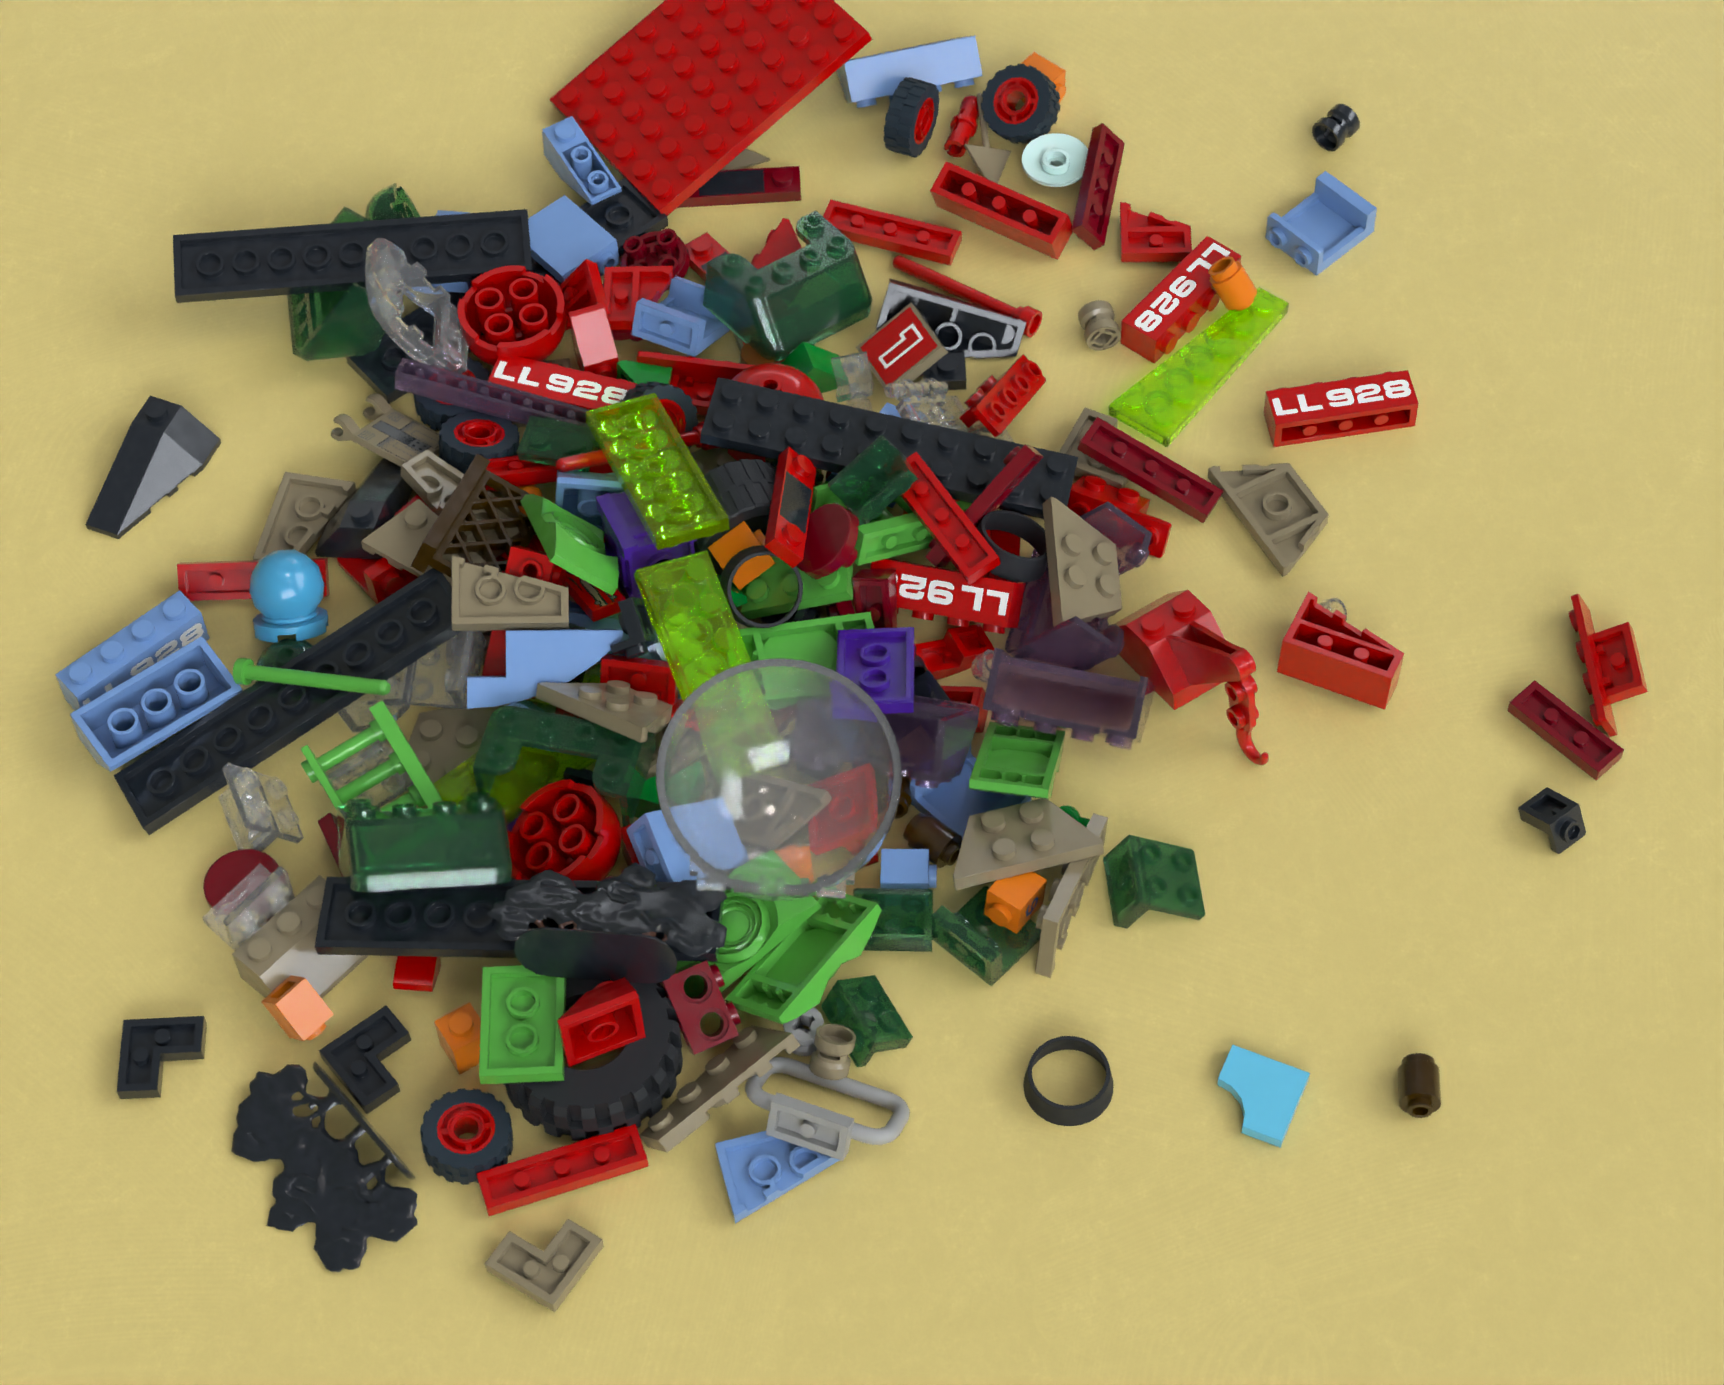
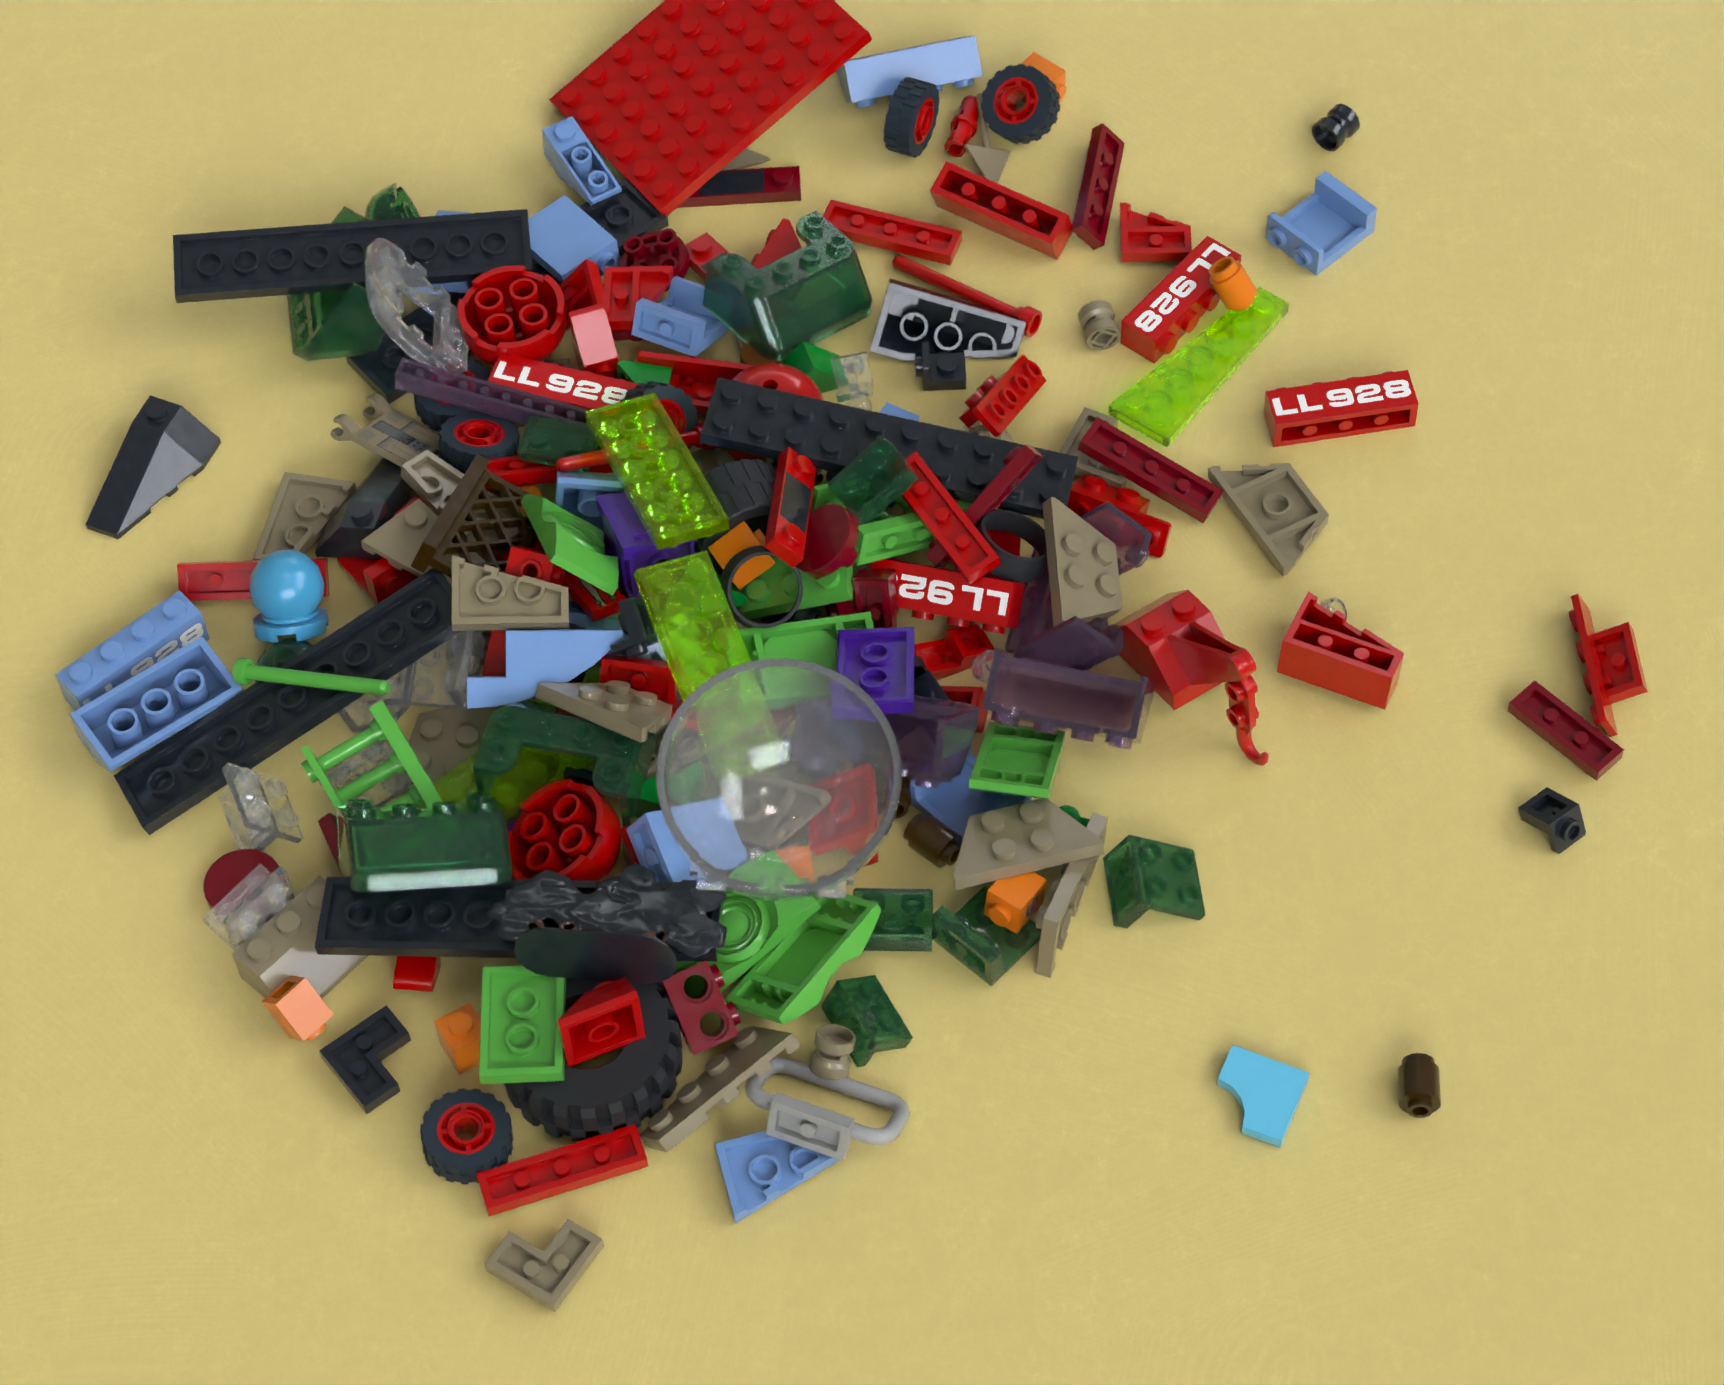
(149, 1044): black plate -> none
(322, 1173): black plant -> none
(805, 1037): light grey wheel -> none
(902, 347): red tile -> none
(907, 869): medium blue brick -> none
(926, 402): clear plate -> none
(1054, 160): light aqua dish -> none
(1064, 1114): black tyre -> none

